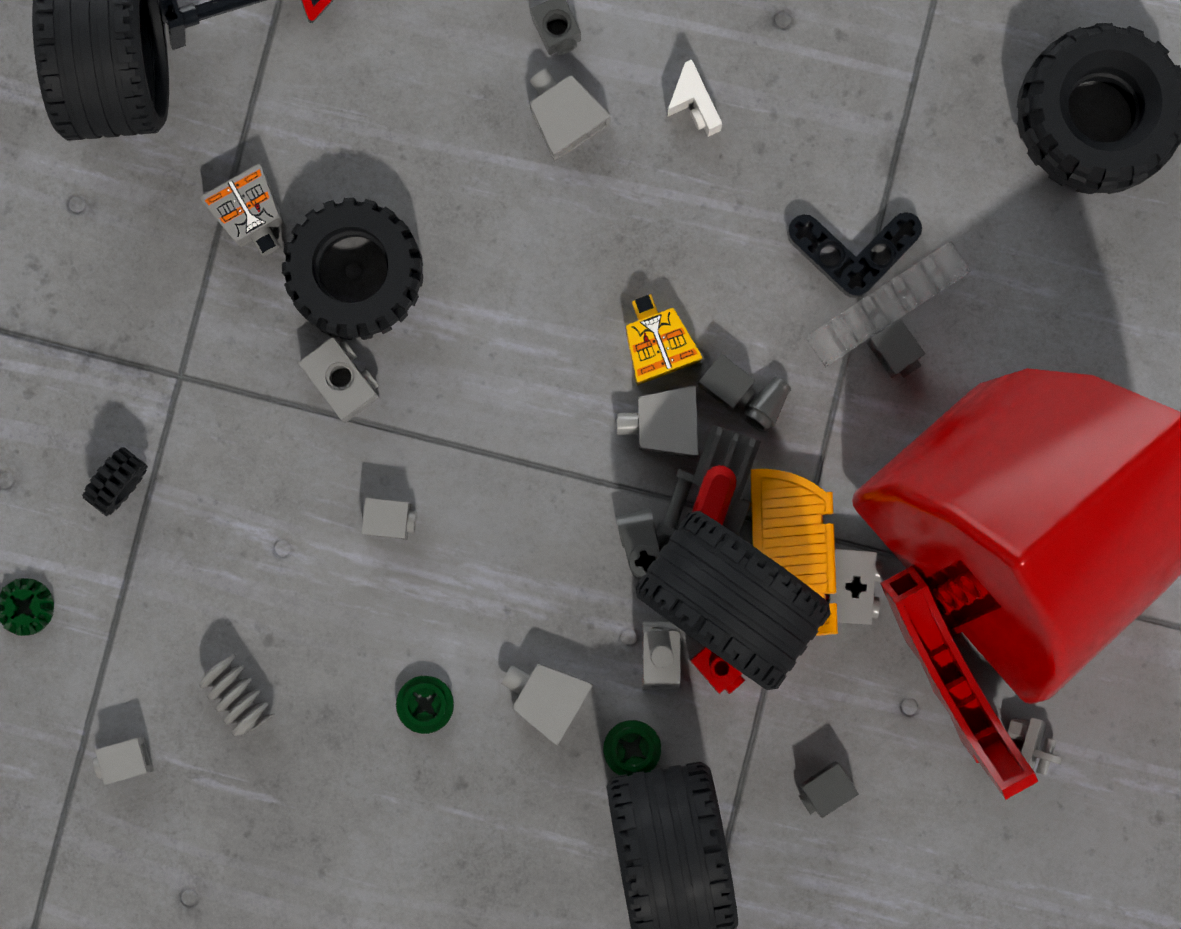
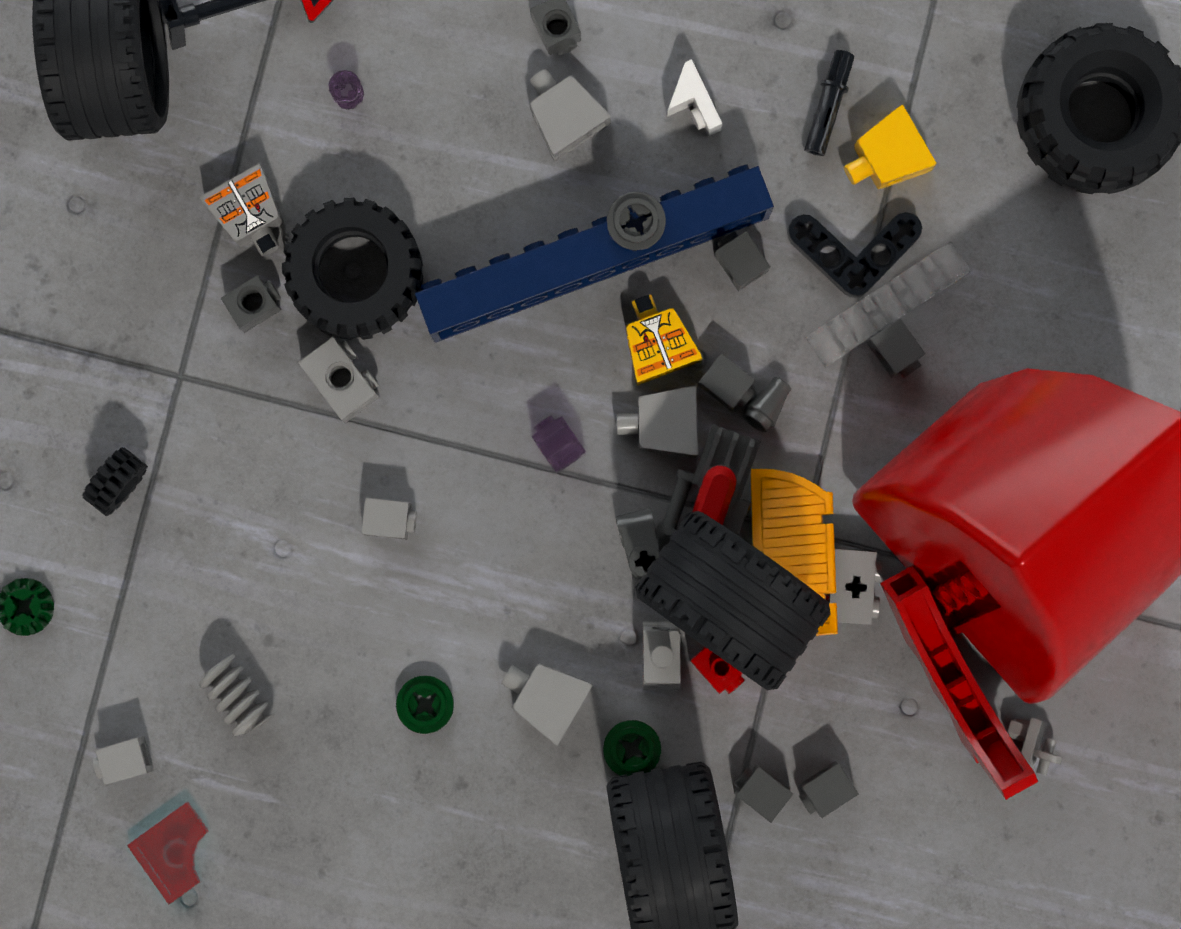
(169, 852): none -> clear light blue tile
(237, 298): none -> dark grey brick
(338, 82): none -> clear purple bush
(557, 443): none -> clear purple brick
(590, 255): none -> dark blue brick
(642, 205): none -> dark grey gear
(741, 259): none -> dark grey brick
(762, 792): none -> dark grey brick
(829, 102): none -> black axle
(890, 152): none -> yellow torso

